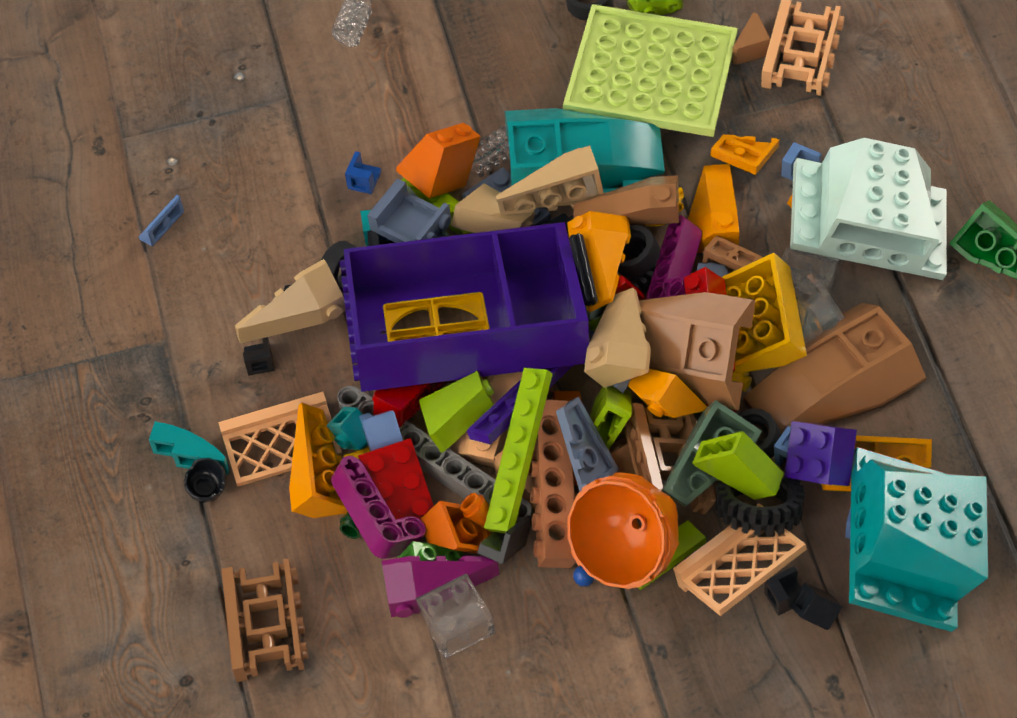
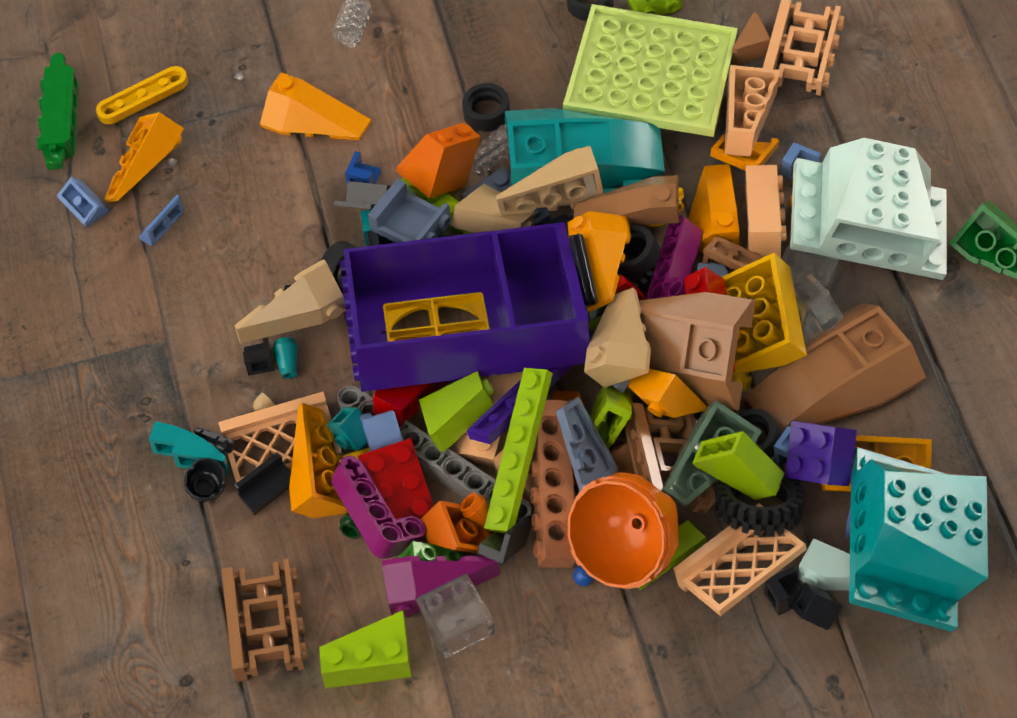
(59, 112): none -> green hinge
(82, 201): none -> medium blue slope
(142, 95): none -> yellow plate
(148, 143): none -> light orange wedge
(220, 442): none -> black axle
(262, 402): none -> tan hinge
(264, 484): none -> black panel
(286, 356): none -> teal cone
(302, 108): none -> light orange wedge
(362, 195): none -> panel
(368, 654): none -> lime wedge
(483, 92): none -> black tyre
(747, 106): none -> light nougat wedge
(764, 209): none -> light nougat wedge
(825, 567): none -> light aqua slope

